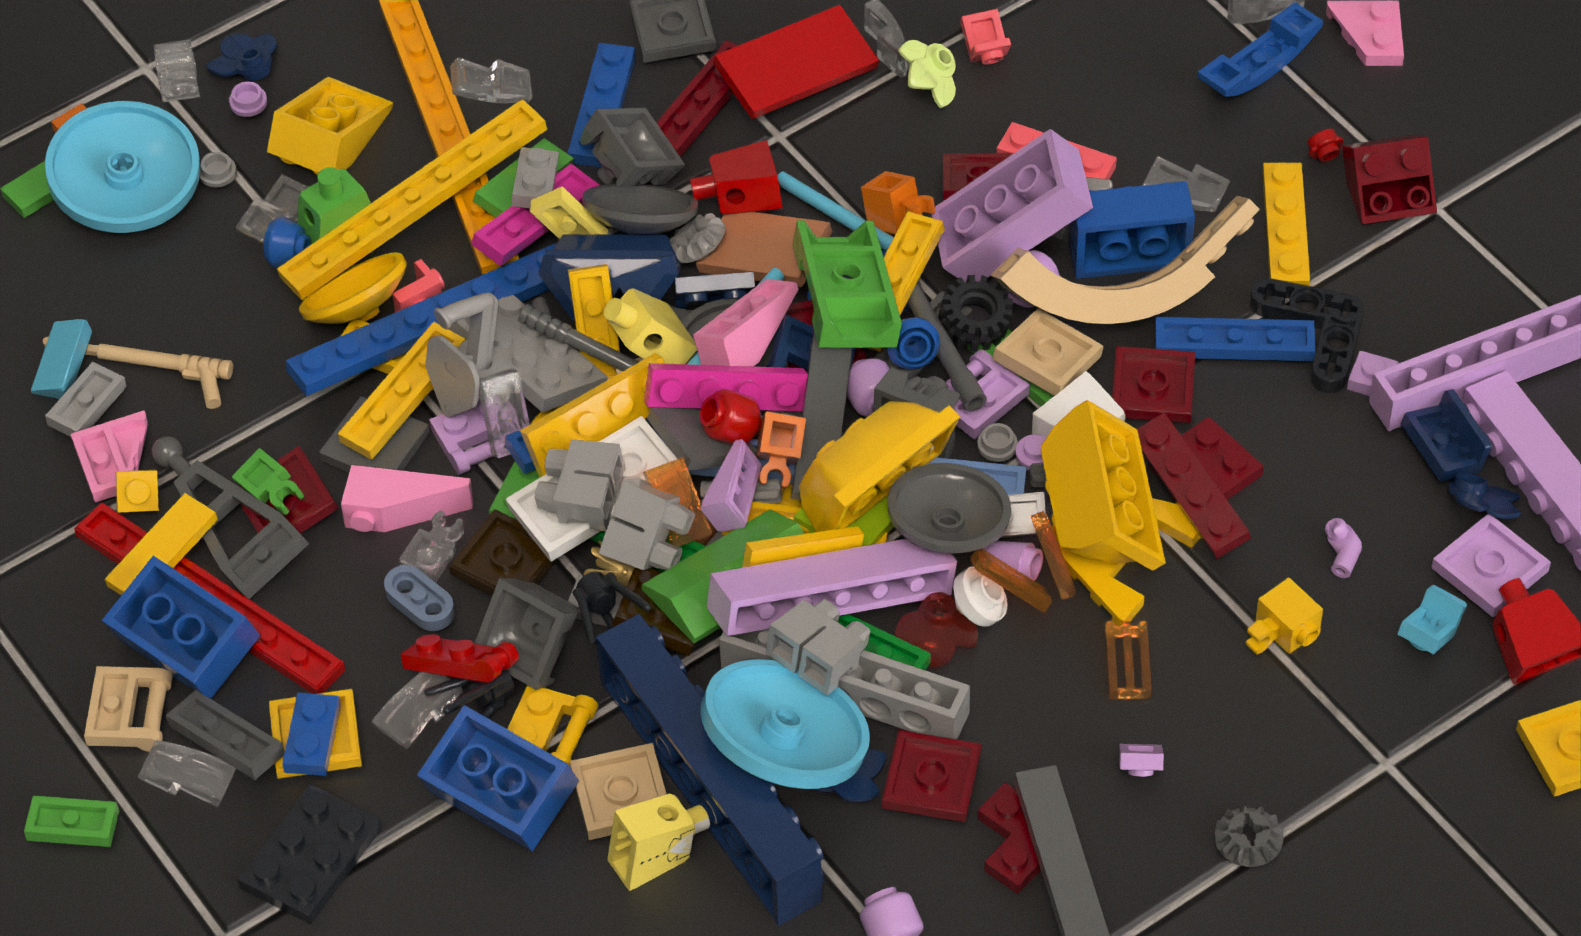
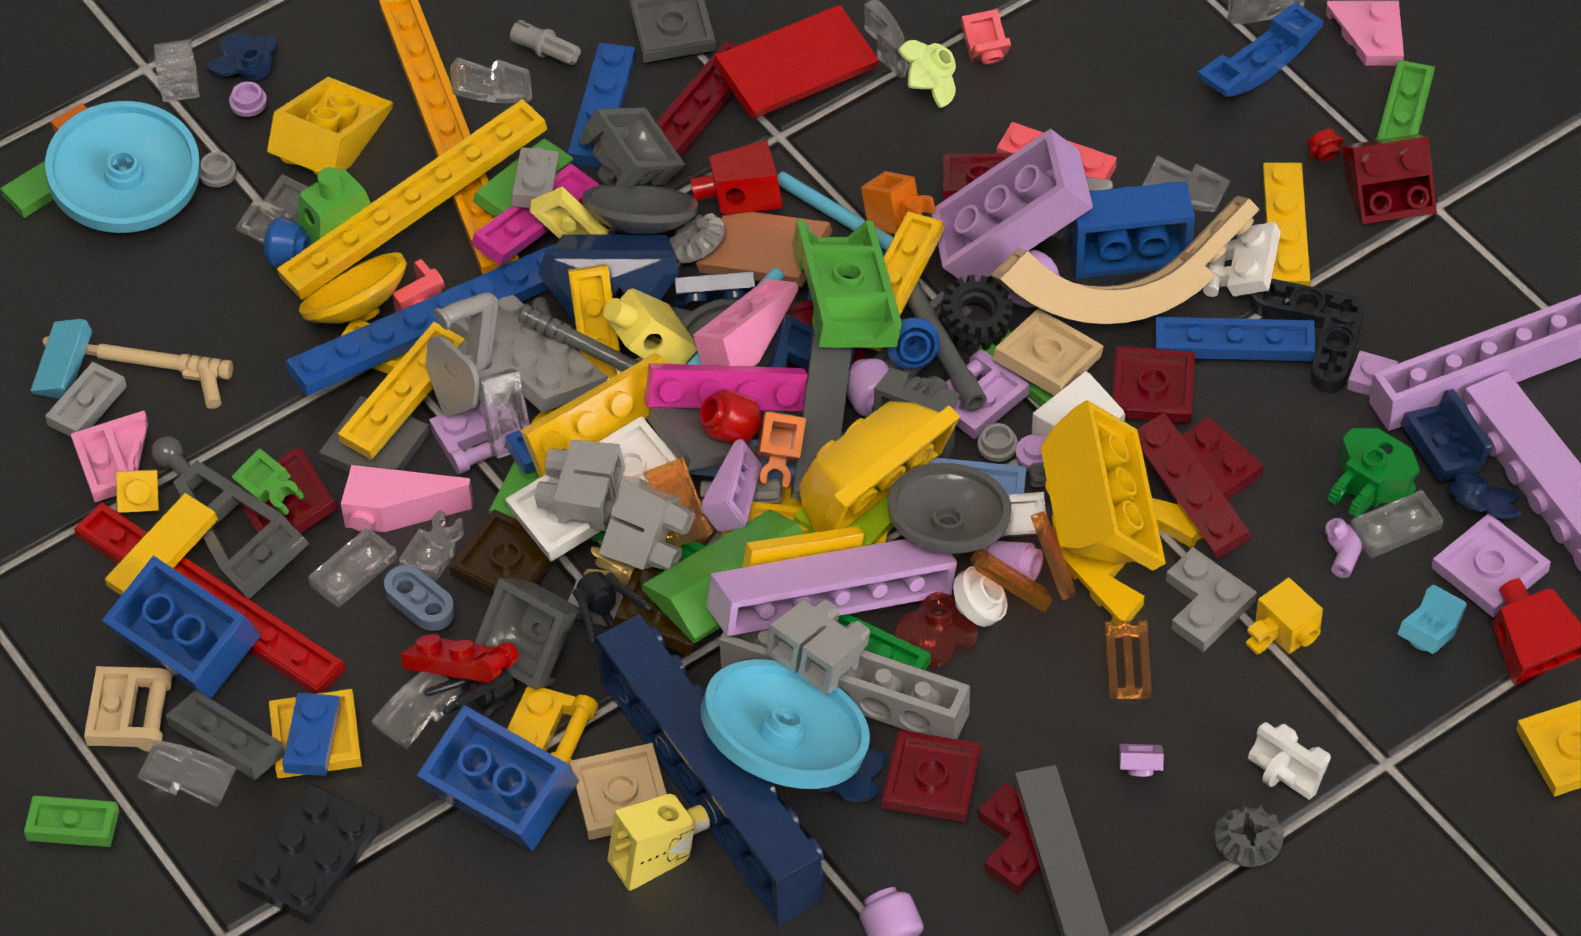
(352, 567): none -> clear plate
(544, 42): none -> light grey axle
(1215, 596): none -> light grey plate
(1252, 262): none -> white plate
(1288, 761): none -> white hips
(1373, 473): none -> green hinge
(1397, 524): none -> clear plate
(1406, 100): none -> bright green tile

